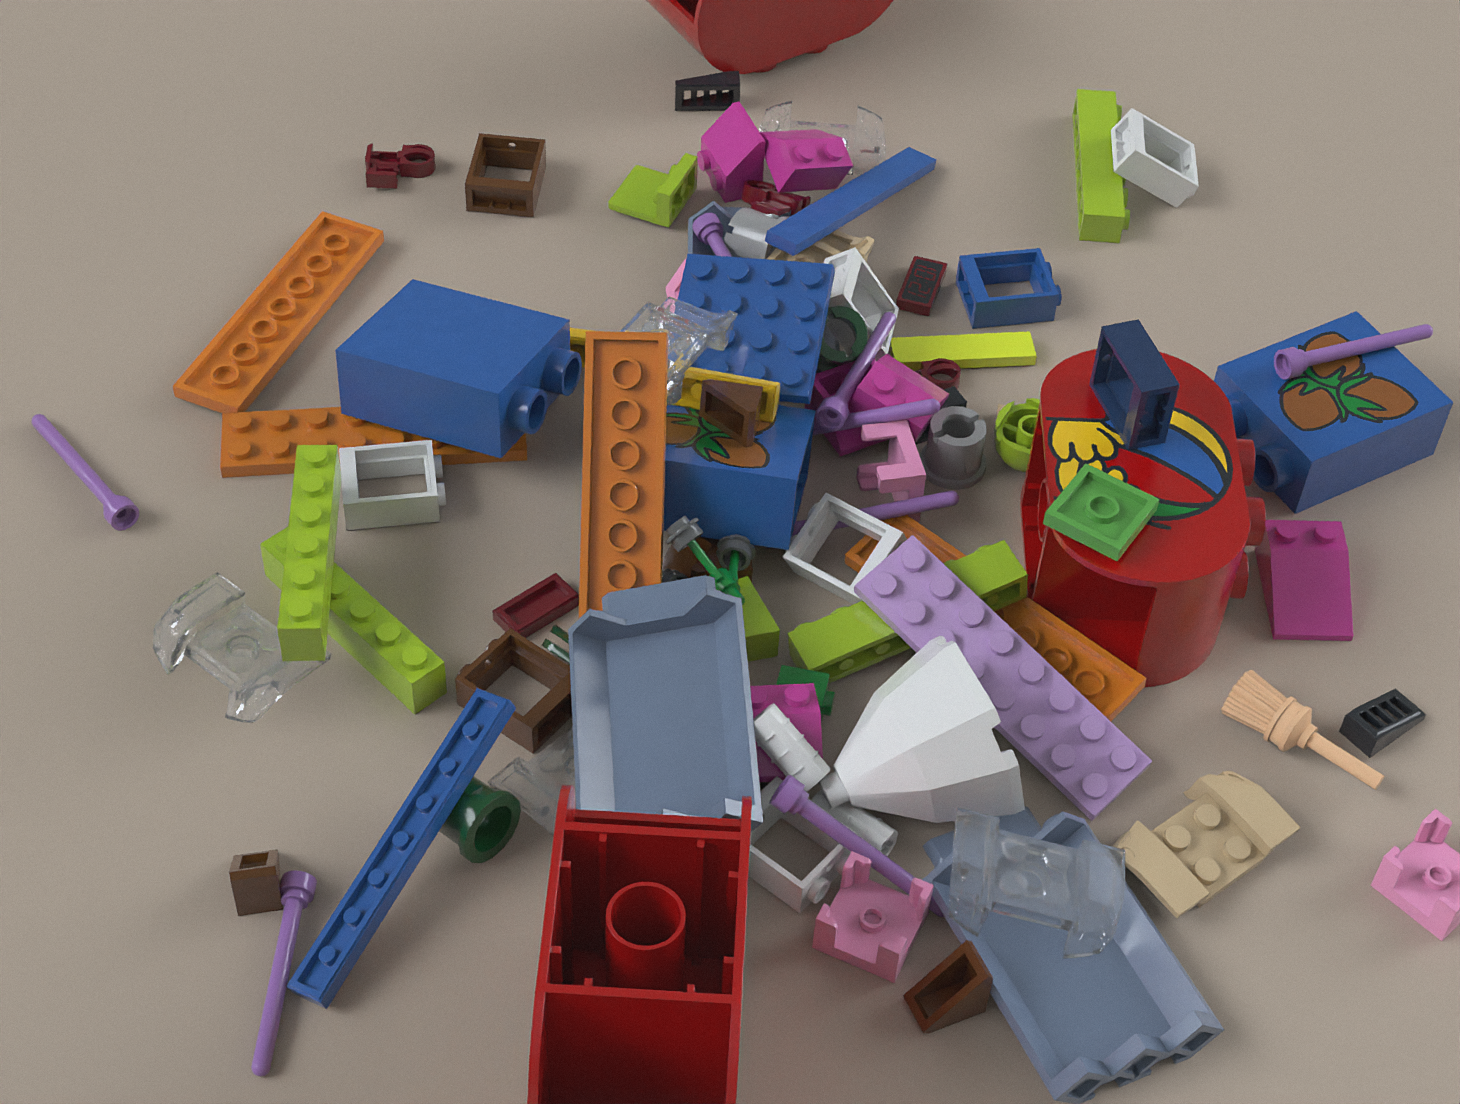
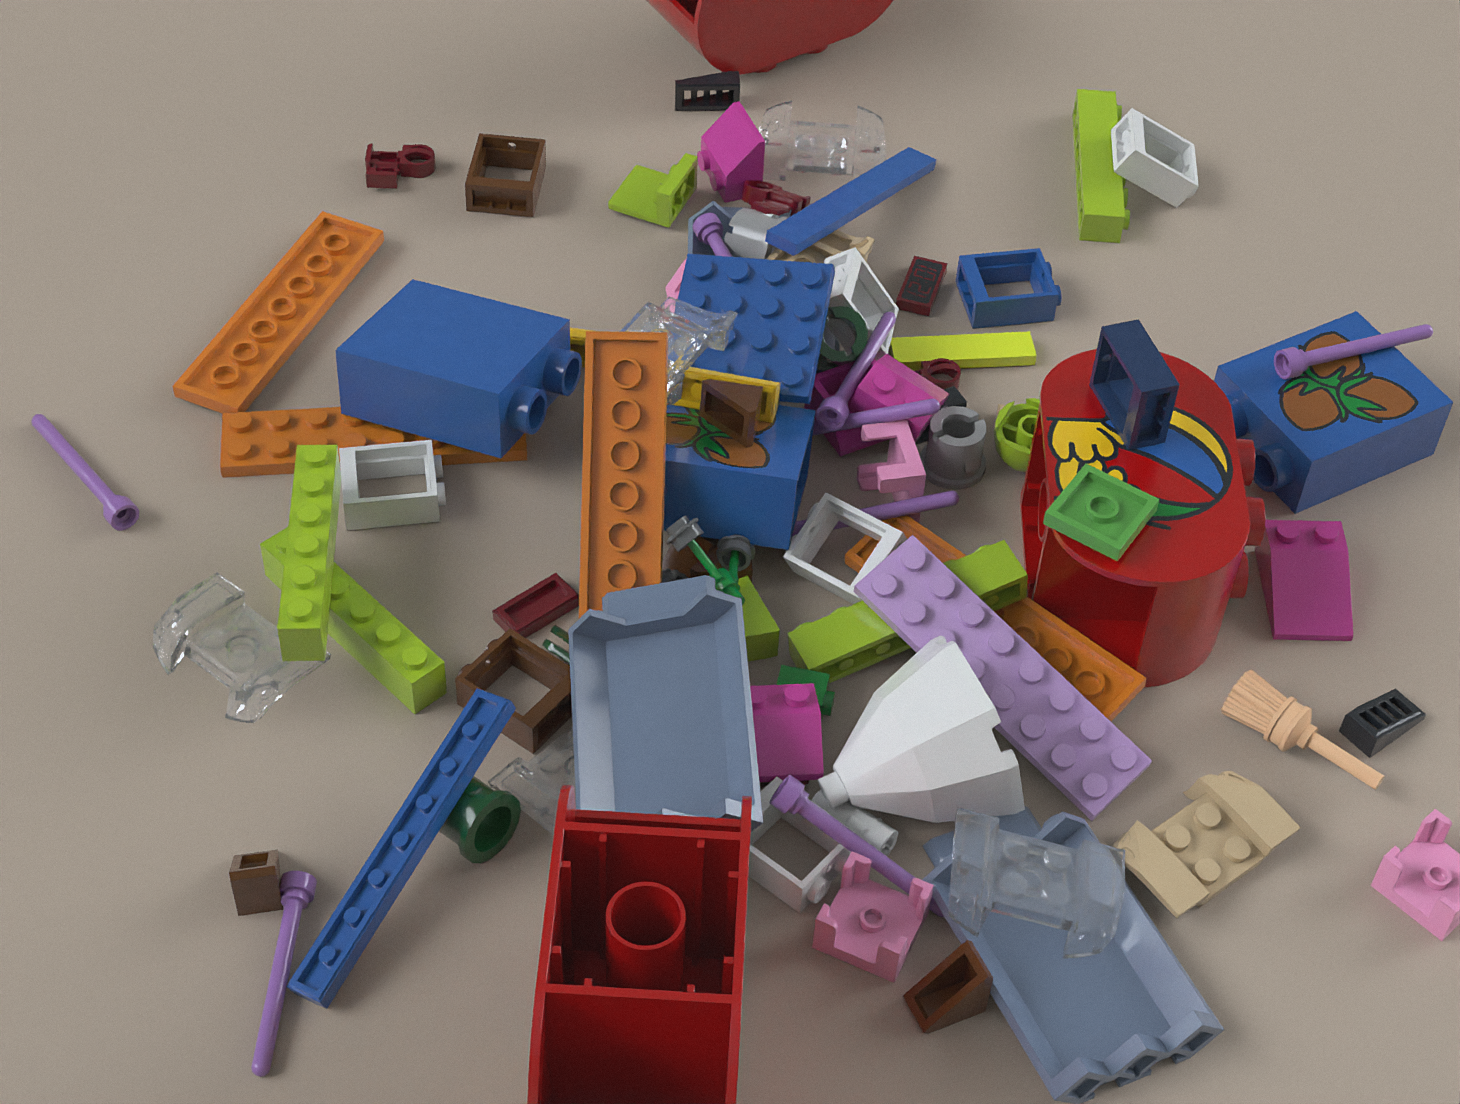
(788, 747): white axle -> none
(806, 159): dark pink slope -> none

